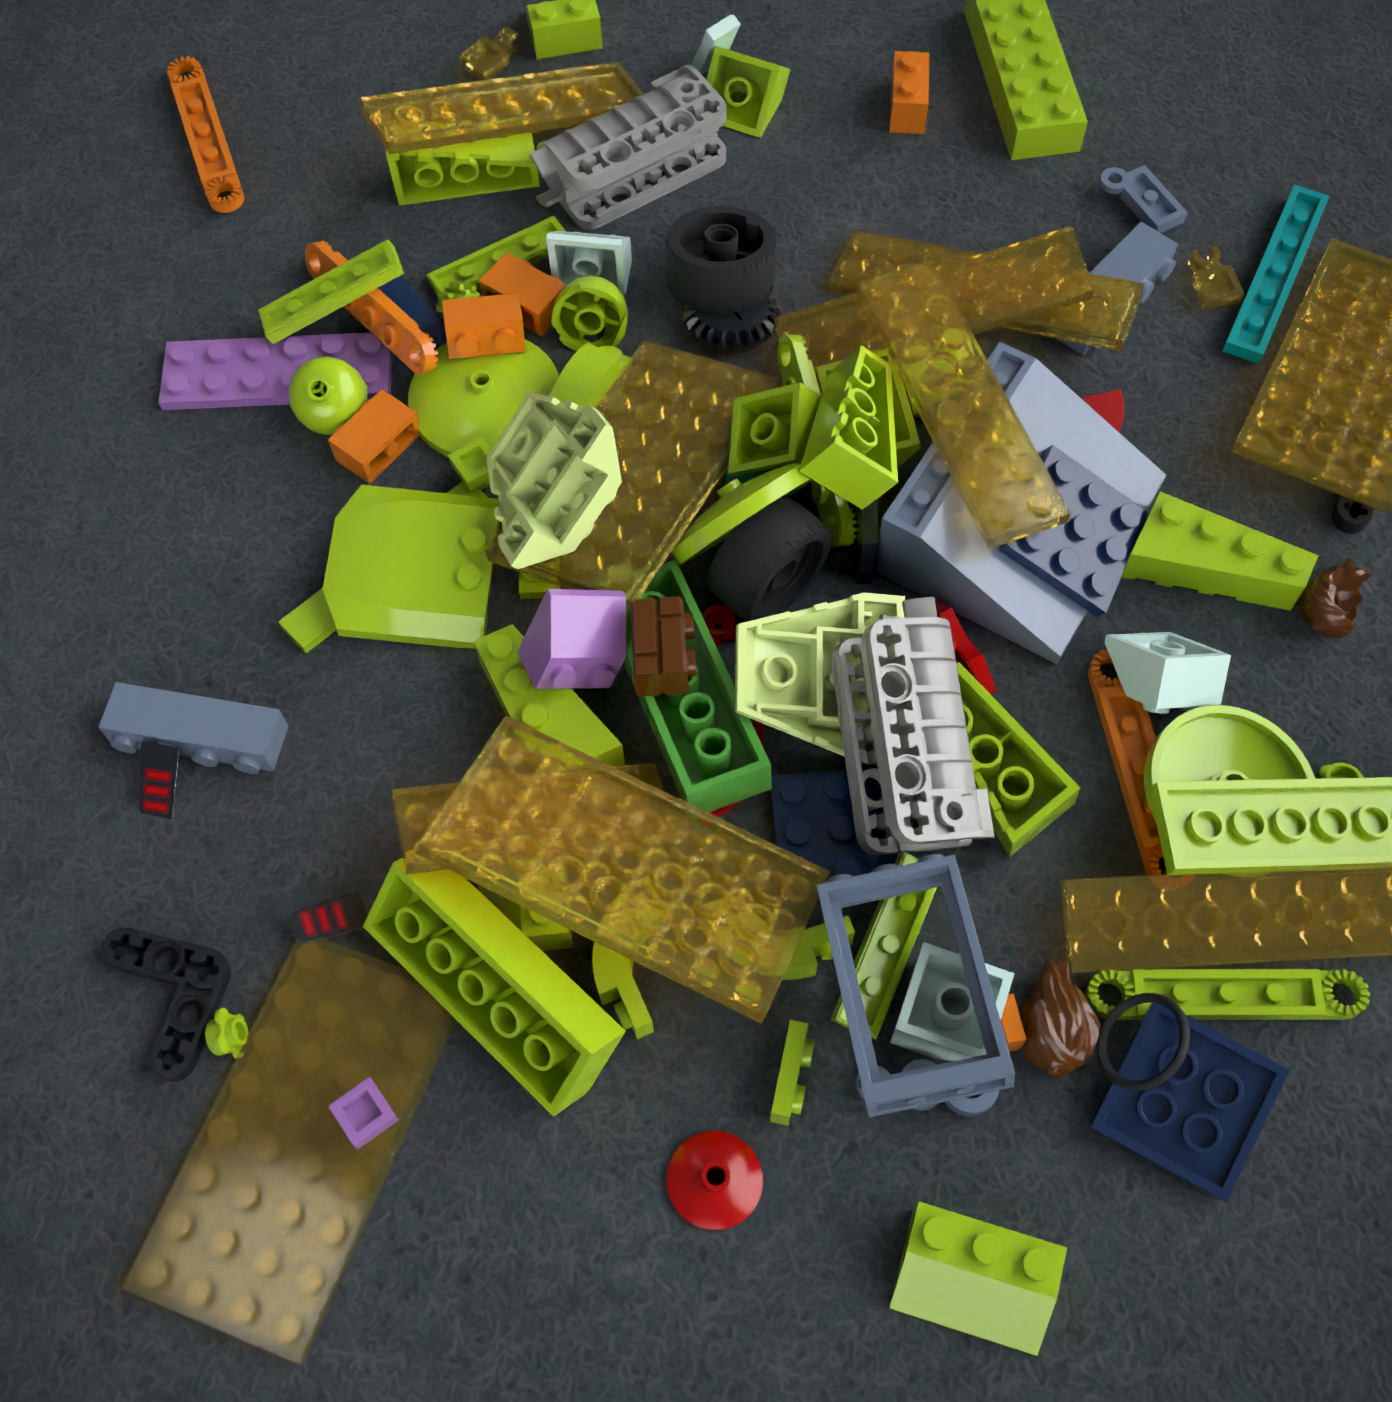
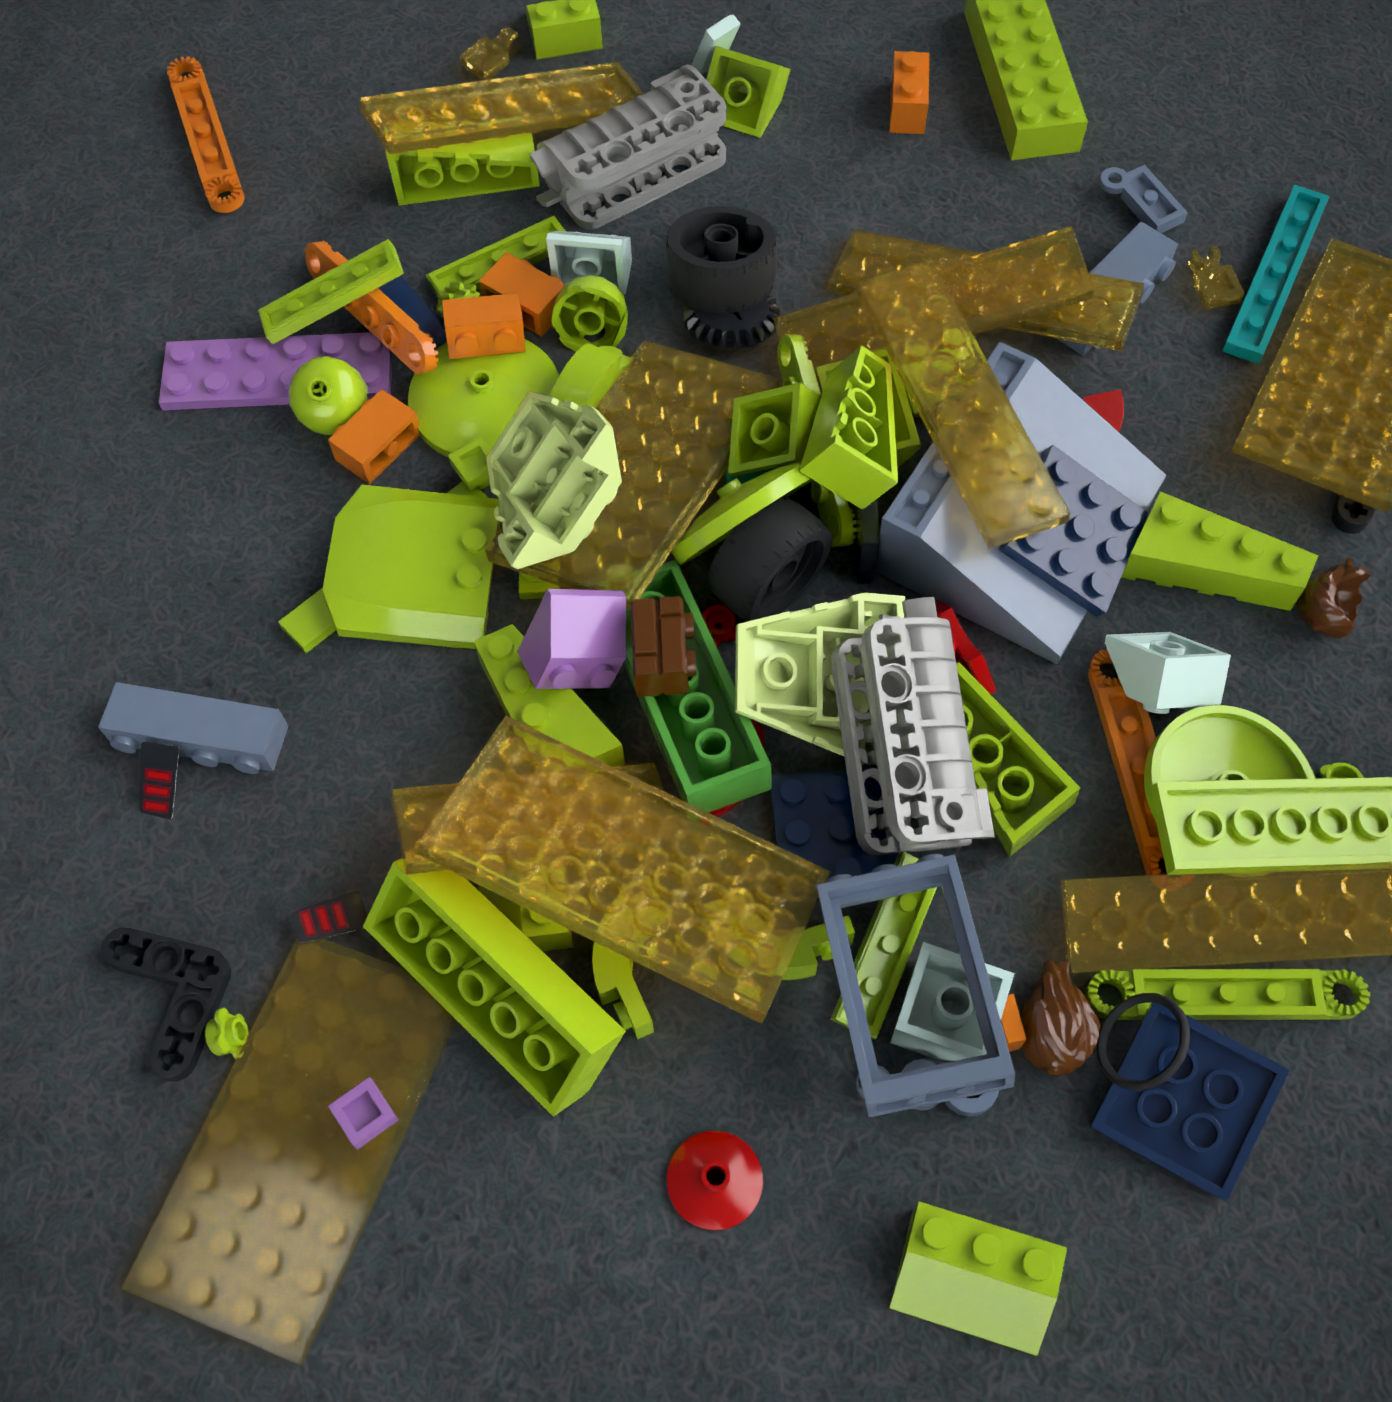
(788, 1093): lime plate -> none

